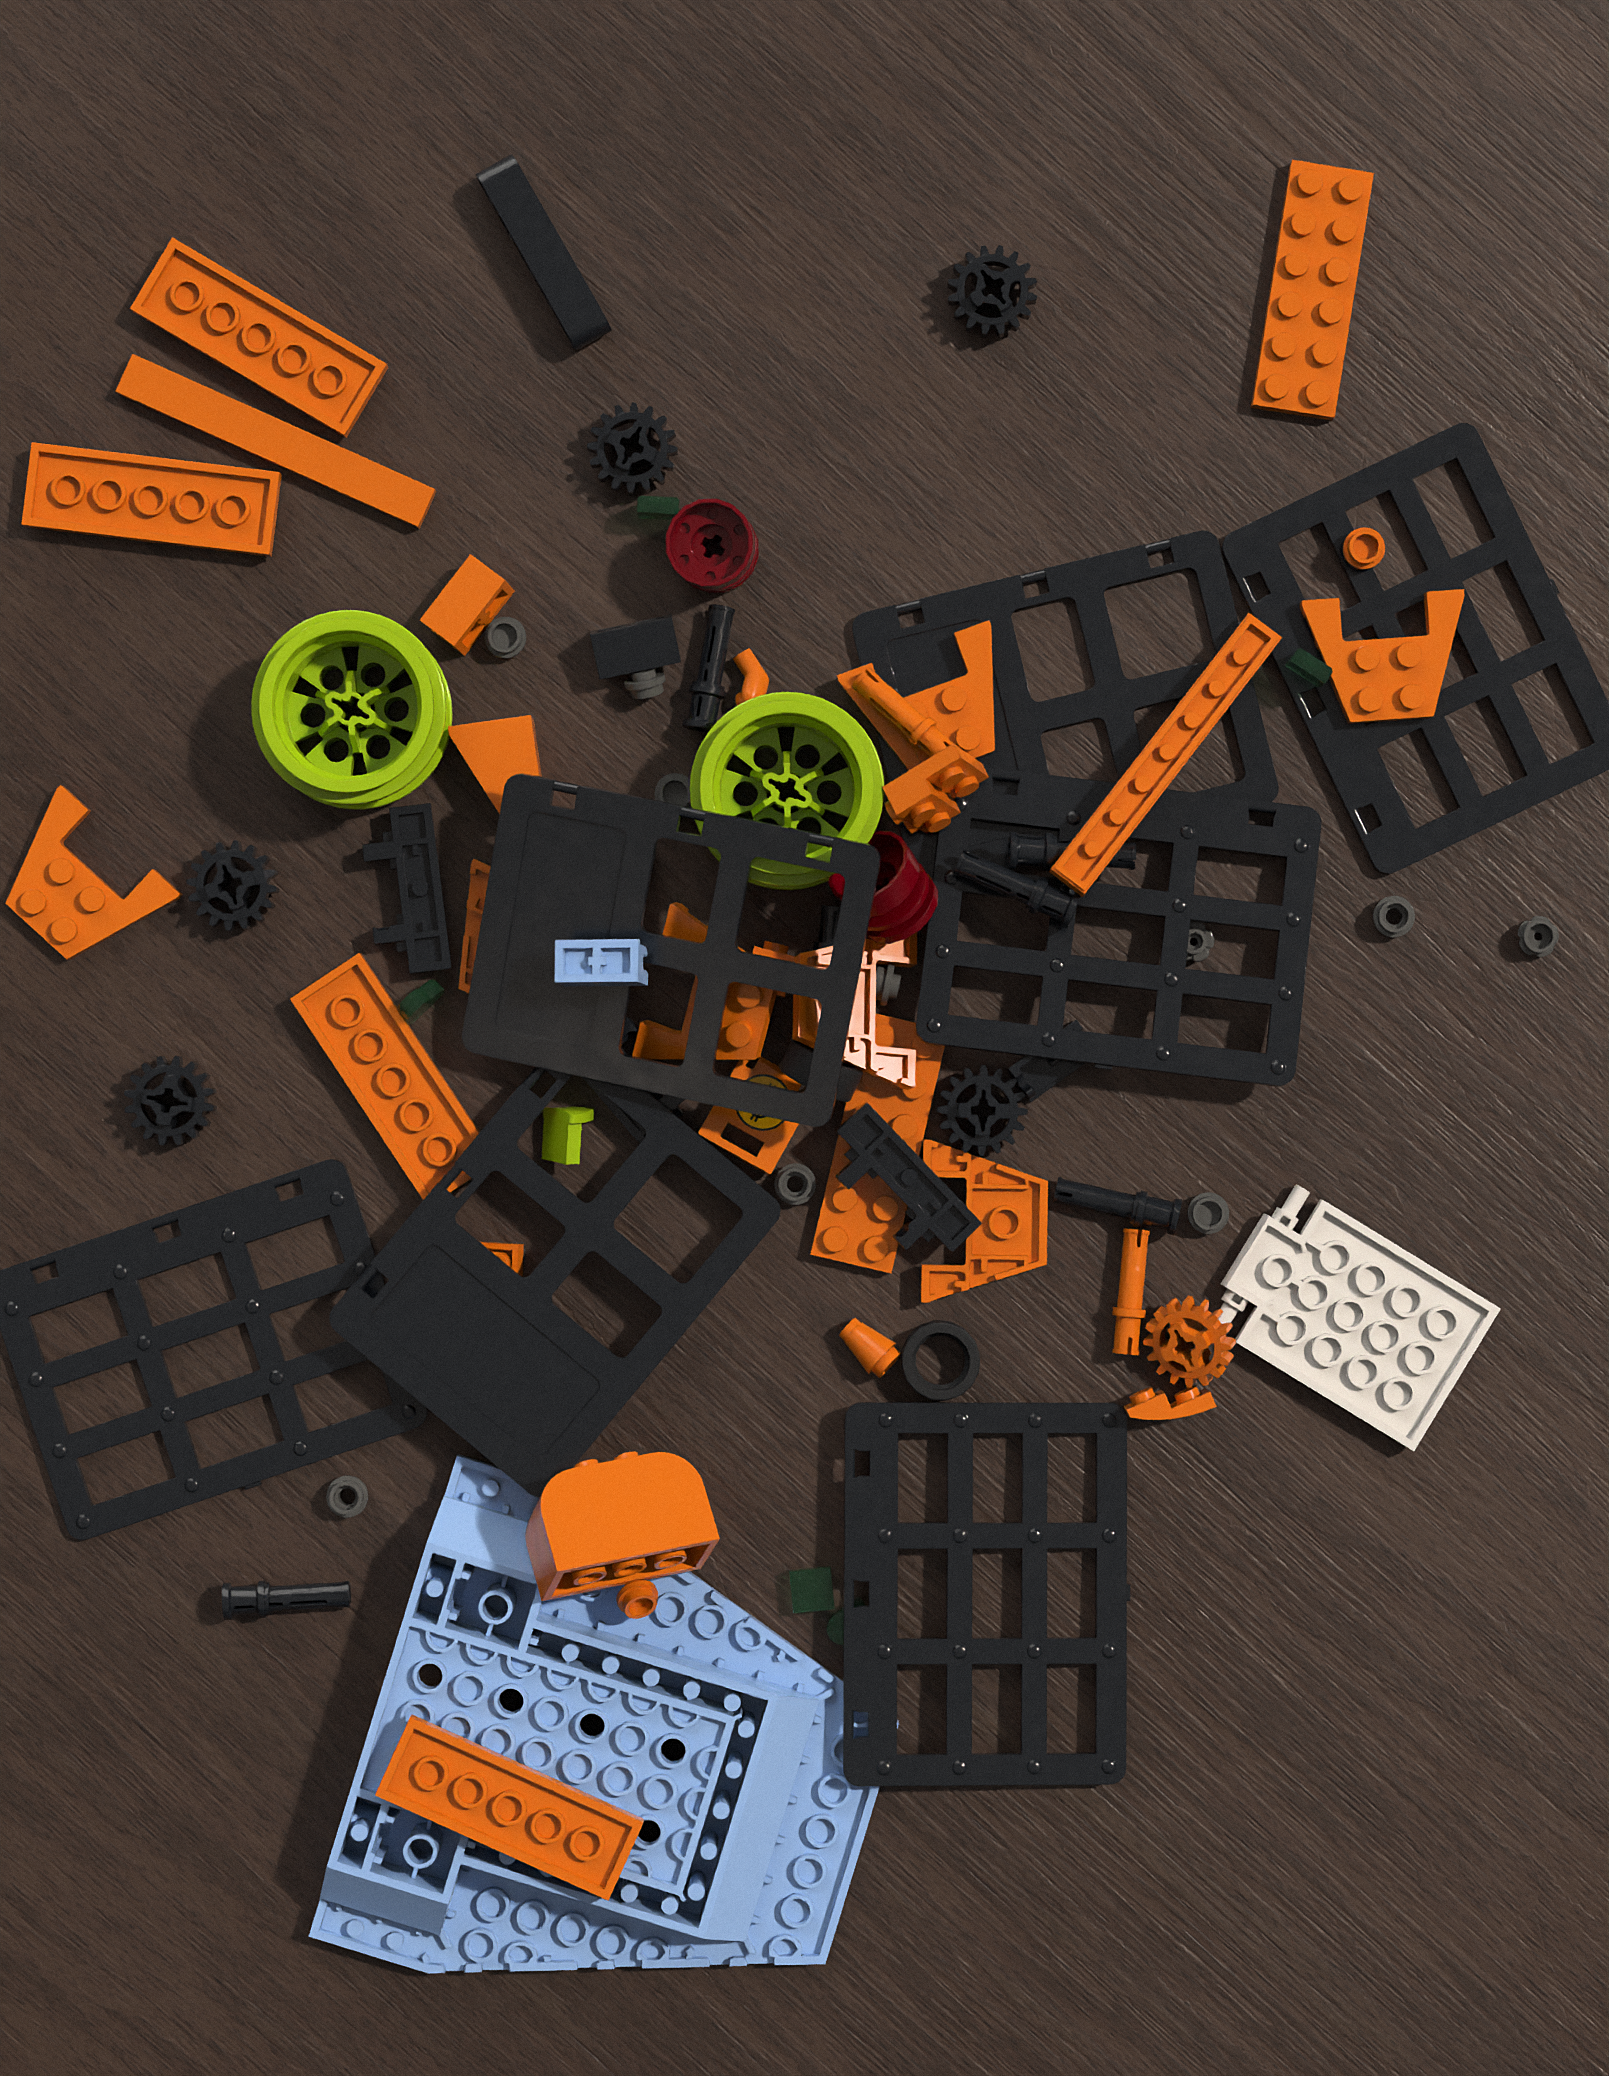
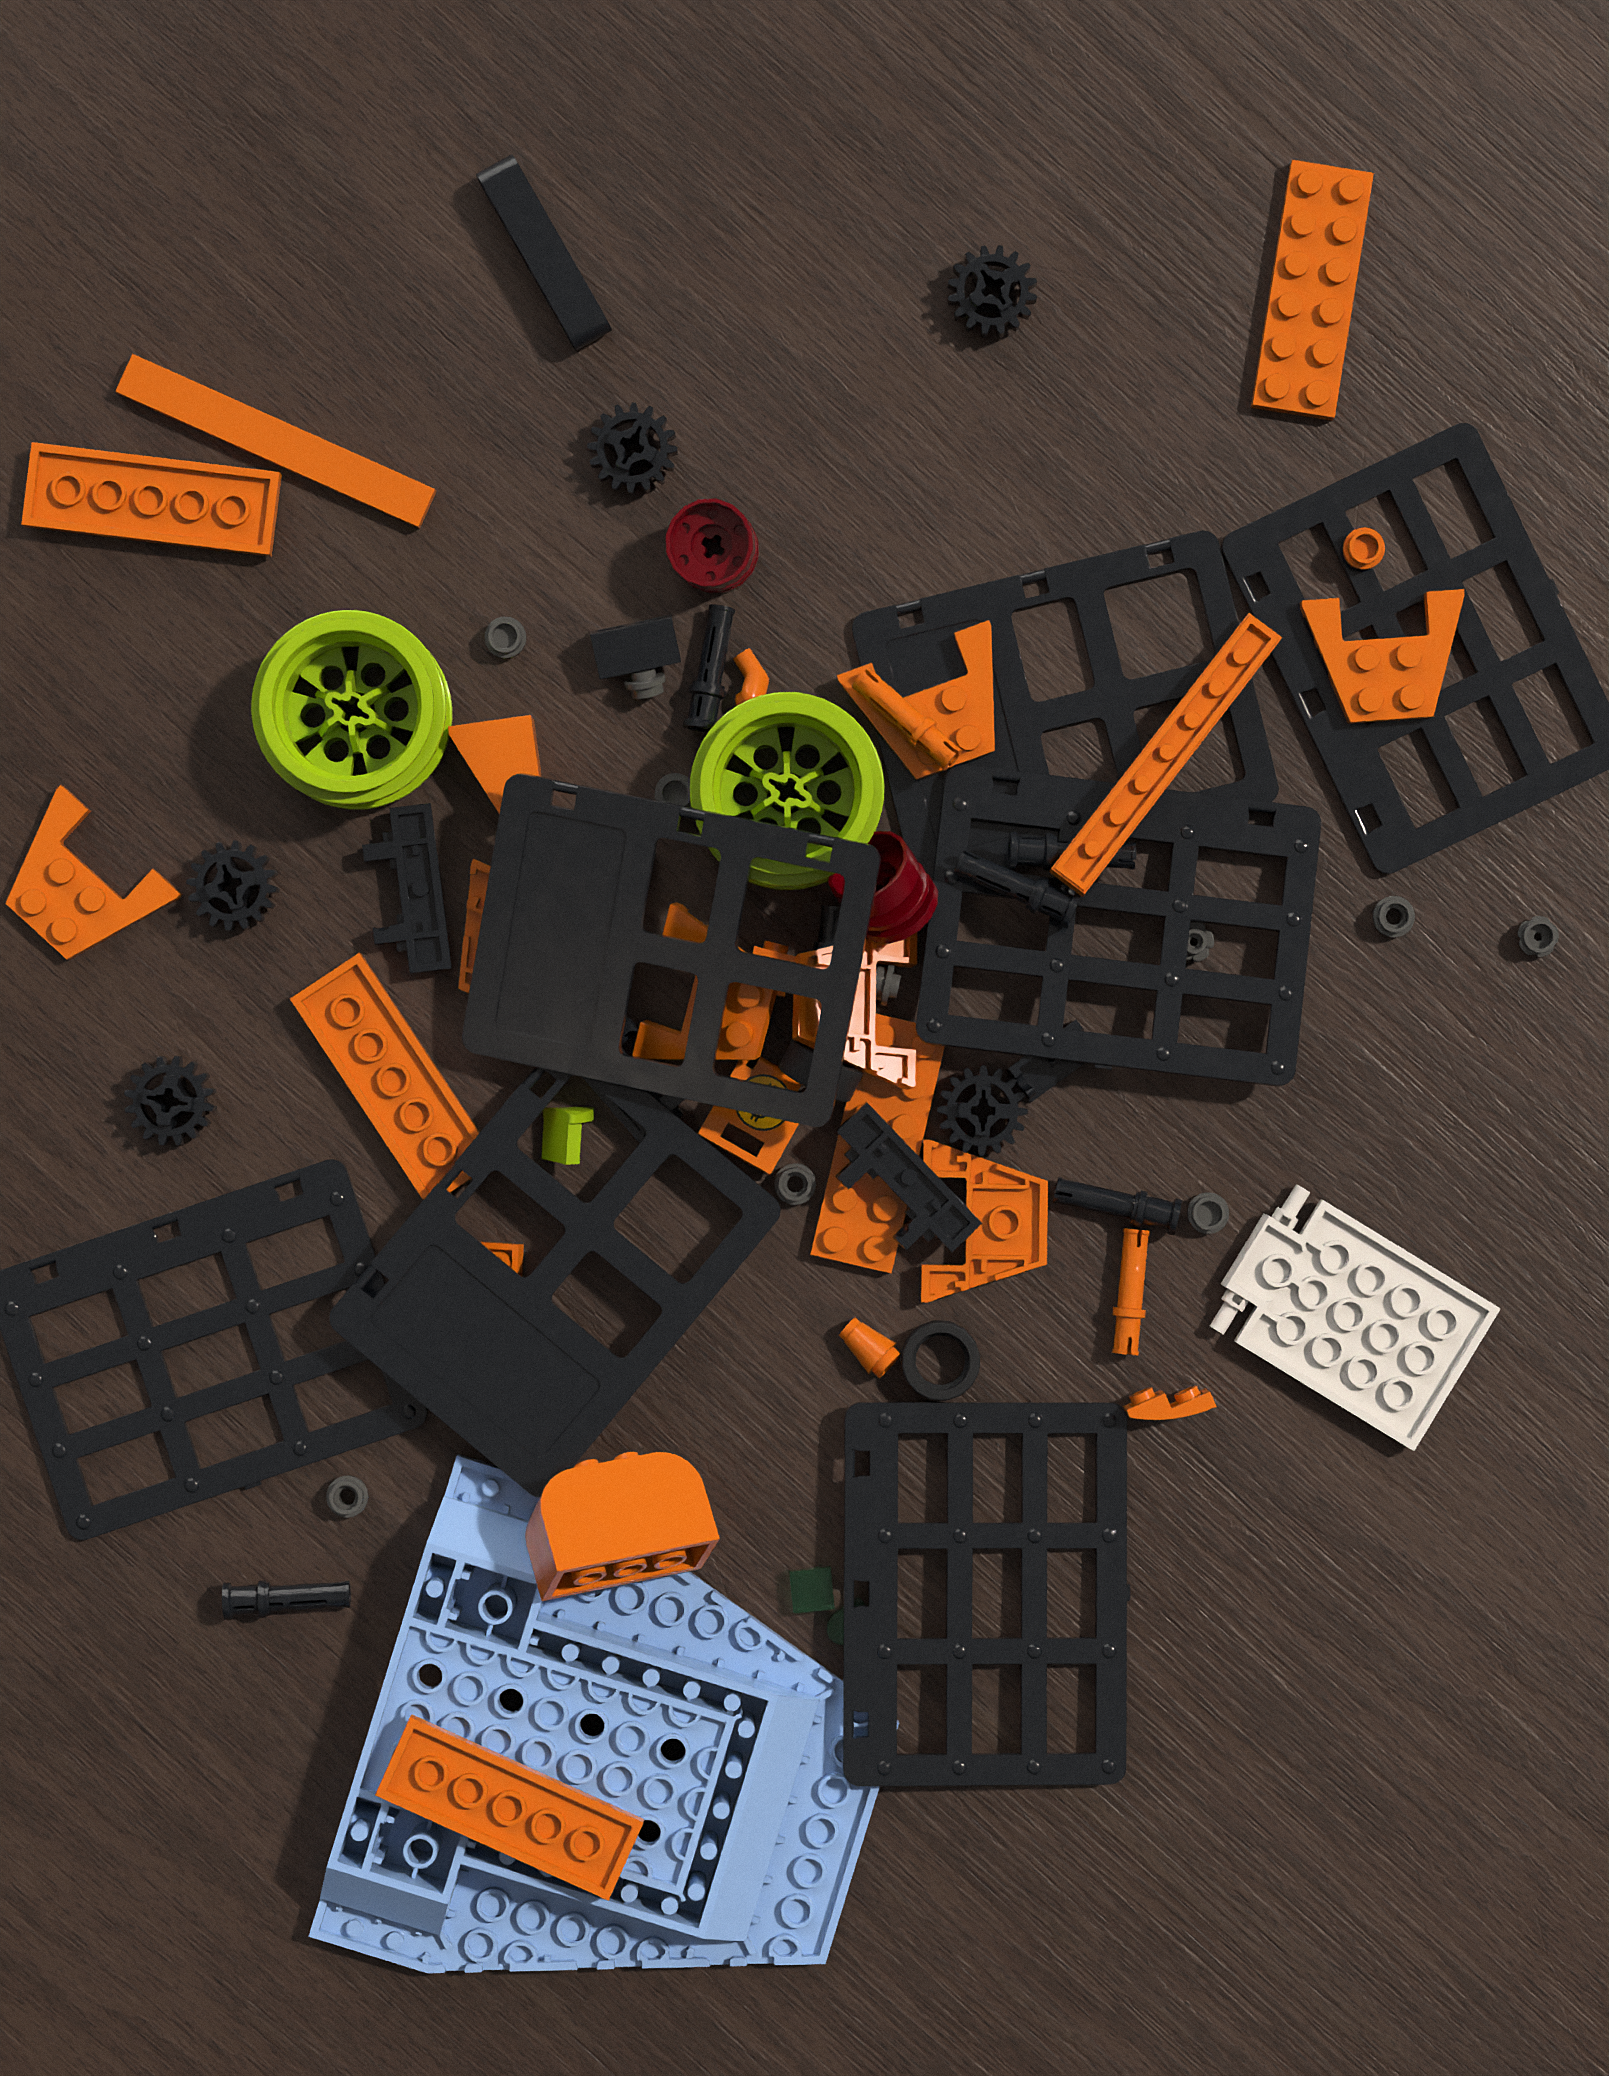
(259, 337): orange plate -> none
(420, 1000): clear green tile -> none
(467, 605): orange hinge -> none
(600, 962): light blue hinge -> none
(637, 1599): orange plate -> none
(658, 507): clear green tile -> none
(927, 792): orange plate -> none
(1191, 1334): orange gear -> none
(1309, 667): clear green tile -> none

